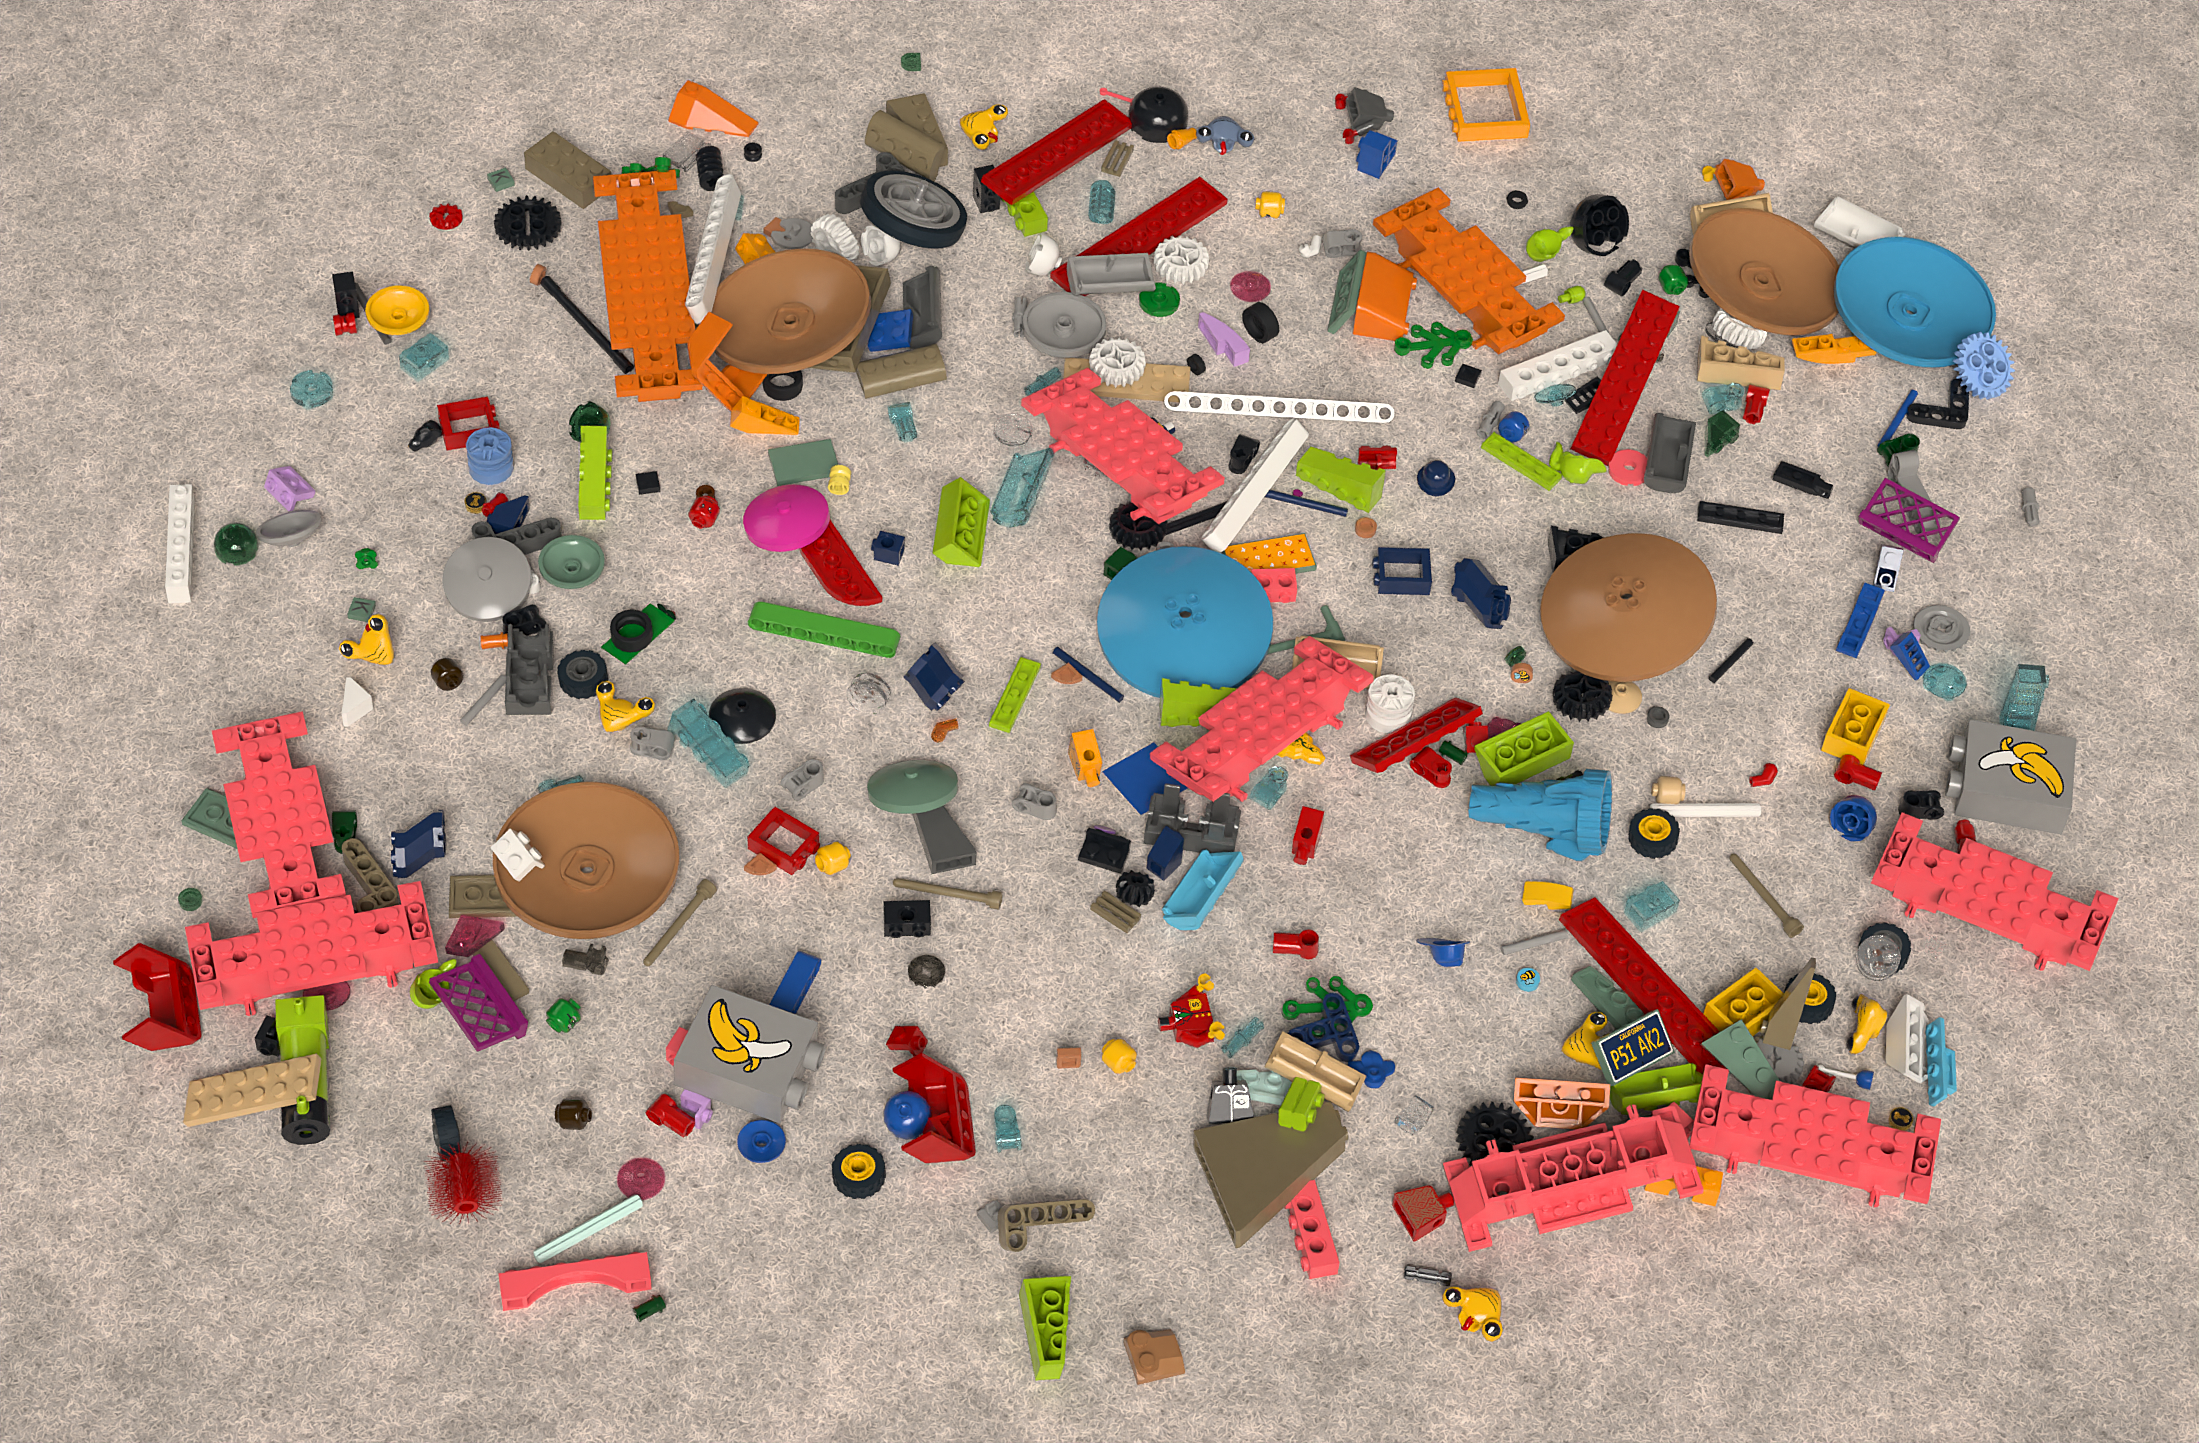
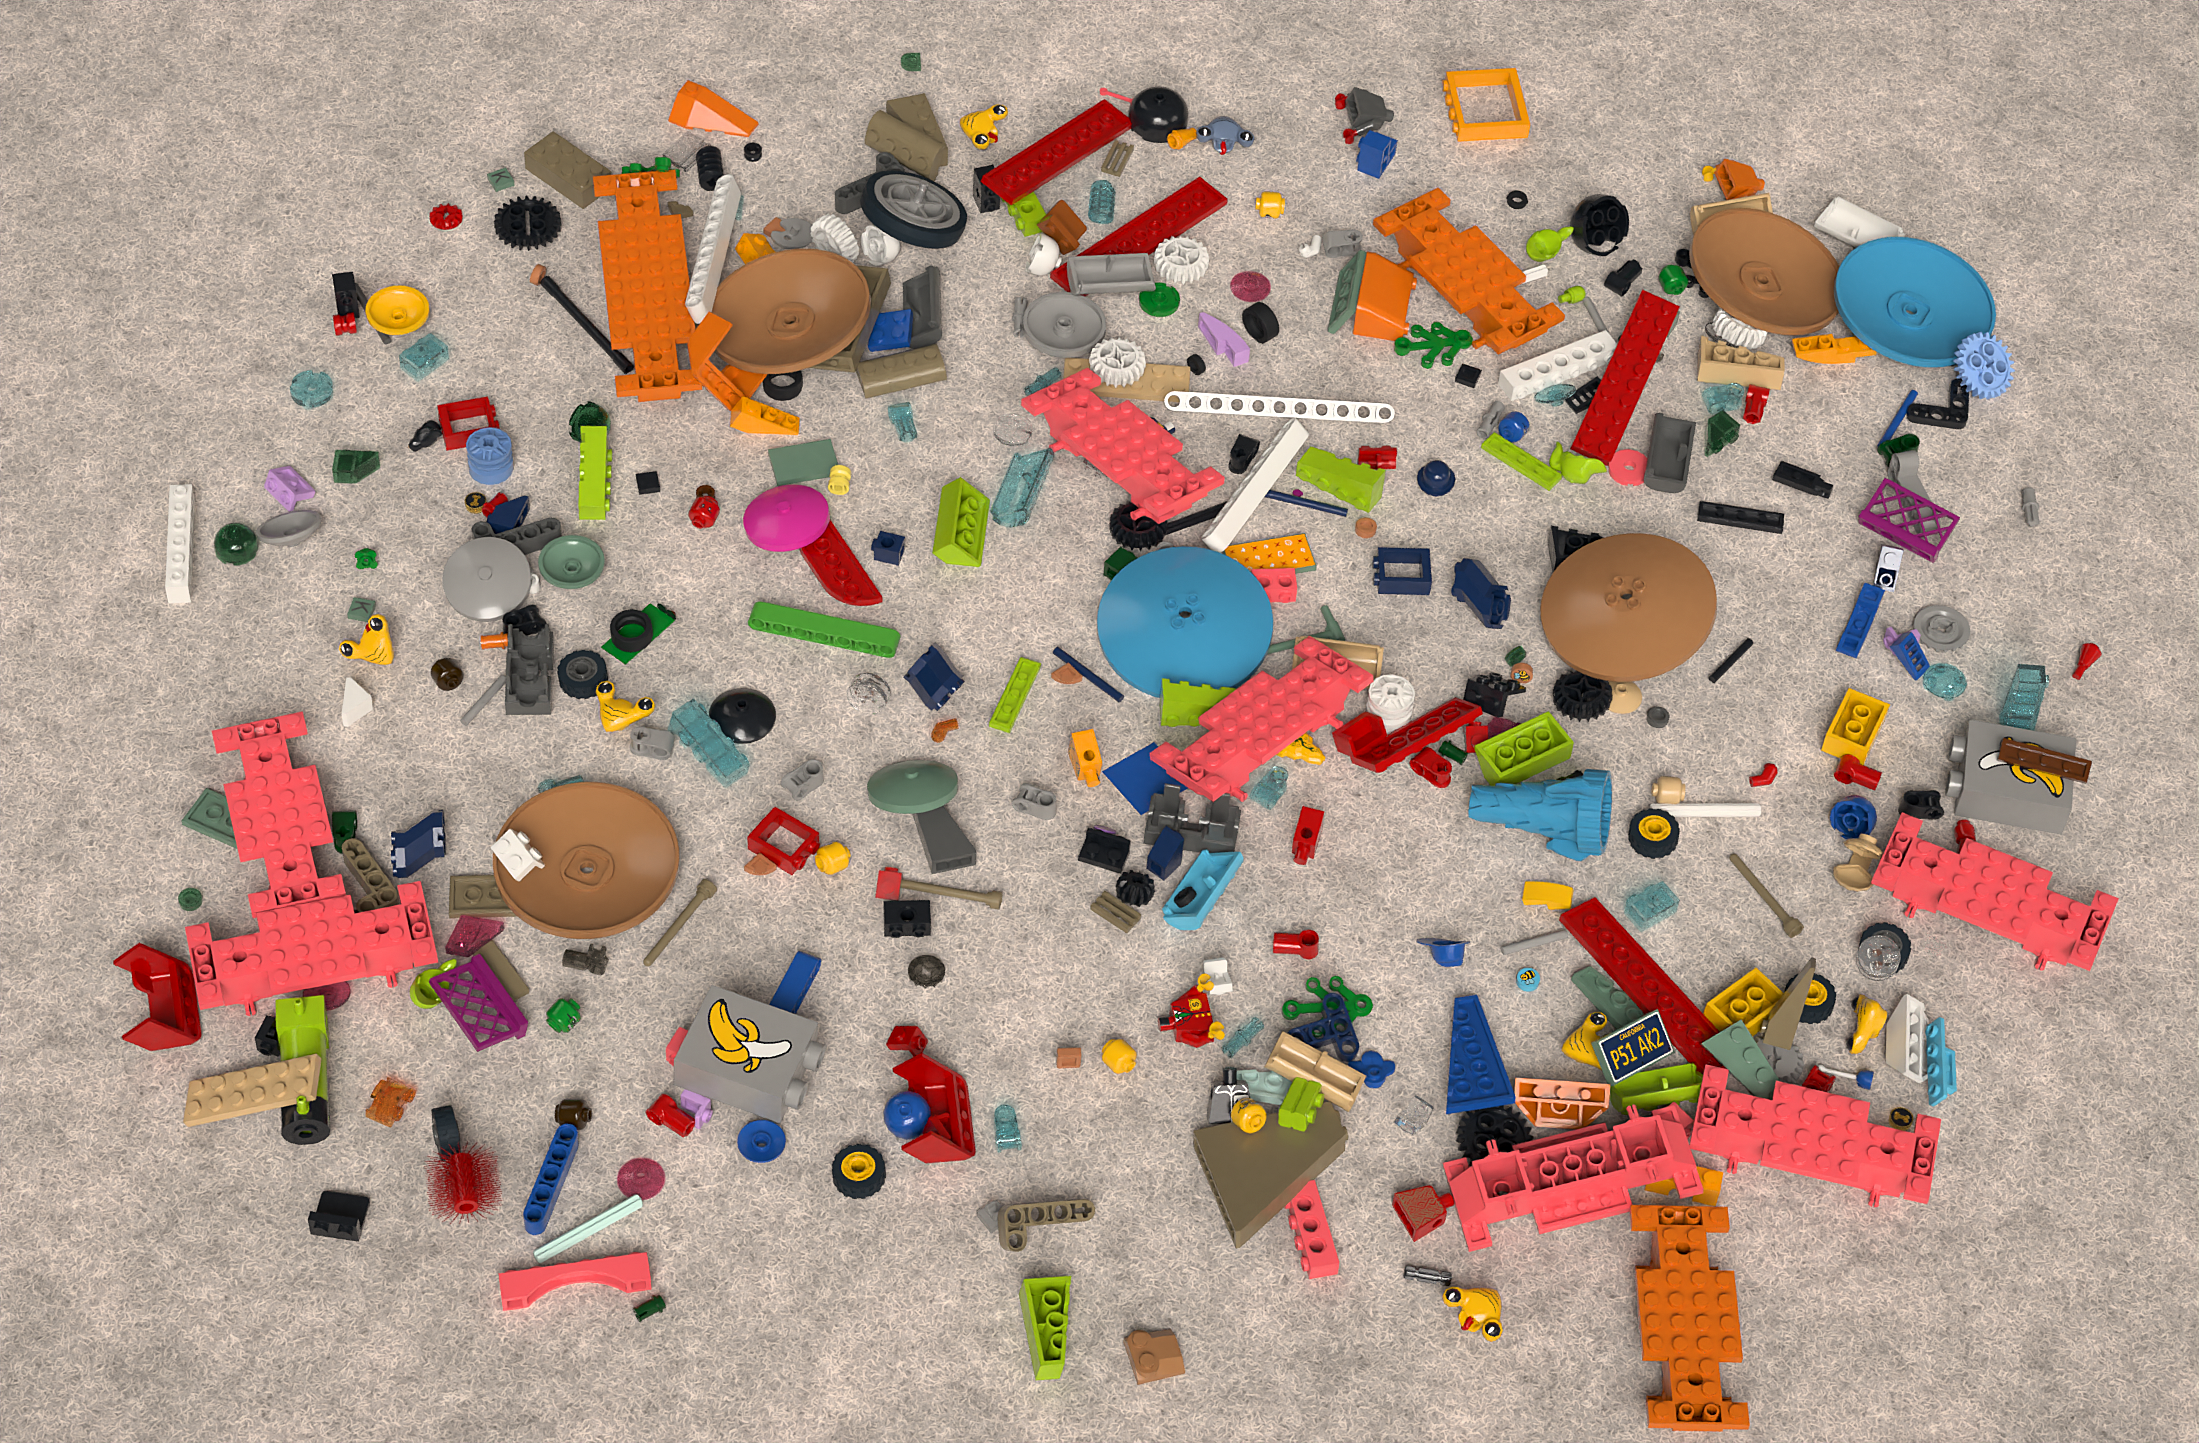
(339, 1216): none -> black bracket
(354, 465): none -> clear green slope
(388, 1101): none -> clear orange cylinder
(551, 1169): none -> blue beam
(889, 884): none -> bracket
(1063, 227): none -> dark orange bracket
(1185, 897): none -> black piece
(1219, 976): none -> white bracket
(1248, 1115): none -> yellow head
(1359, 734): none -> red panel
(1475, 1067): none -> blue wing
(1491, 692): none -> black bracket
(1687, 1319): none -> orange piece
(1855, 874): none -> tan animal
(2044, 760): none -> reddish brown hinge
(2088, 655): none -> red cone

